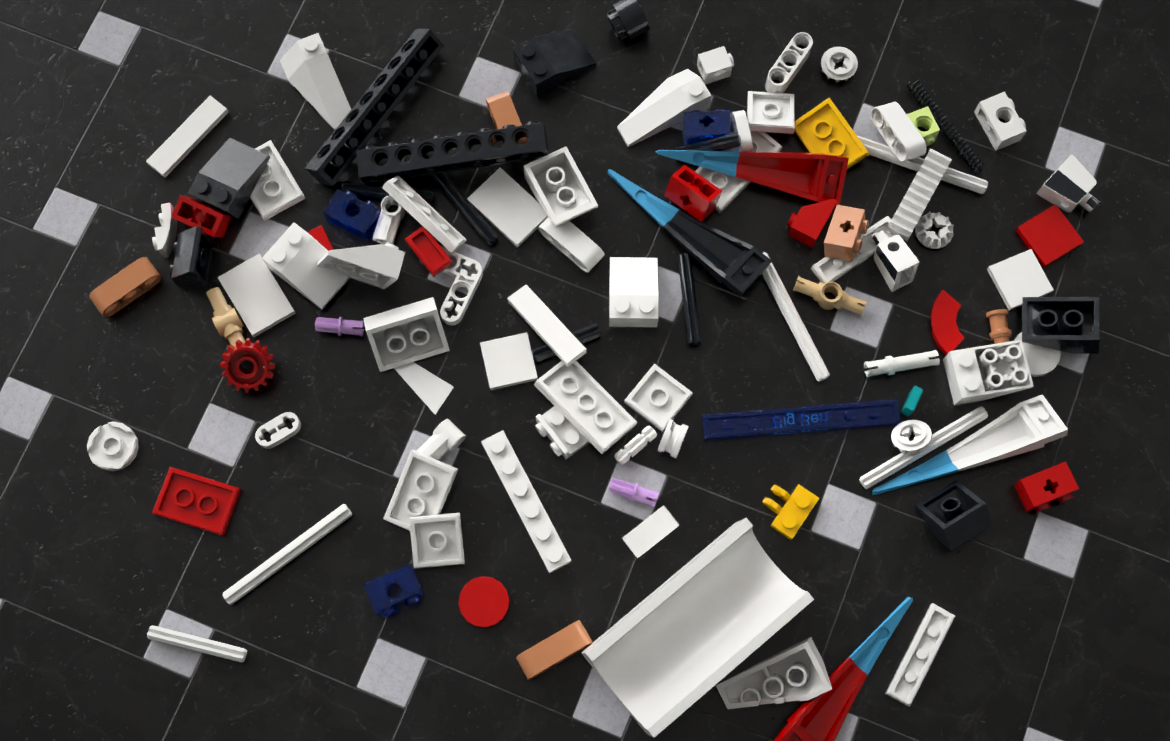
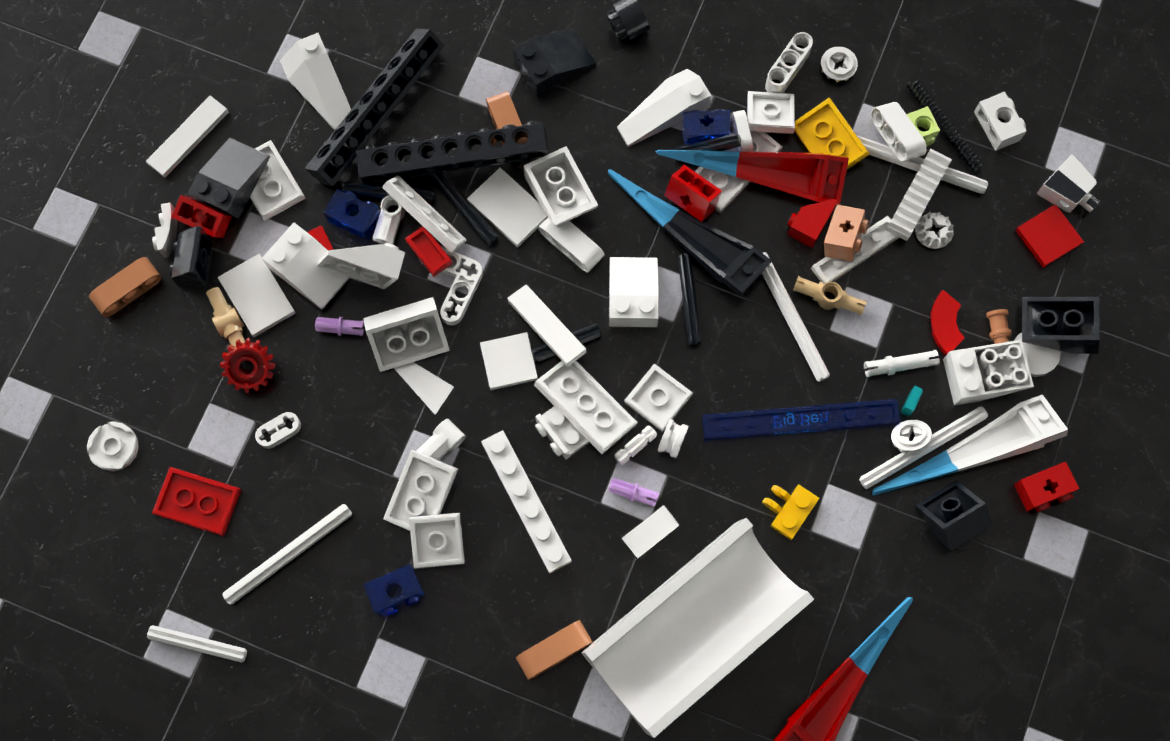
(484, 602): red tile -> none
(715, 65): white brick -> none
(784, 677): white wedge -> none
(894, 260): white torso -> none
(920, 655): white tile -> none
(1019, 278): white tile -> none

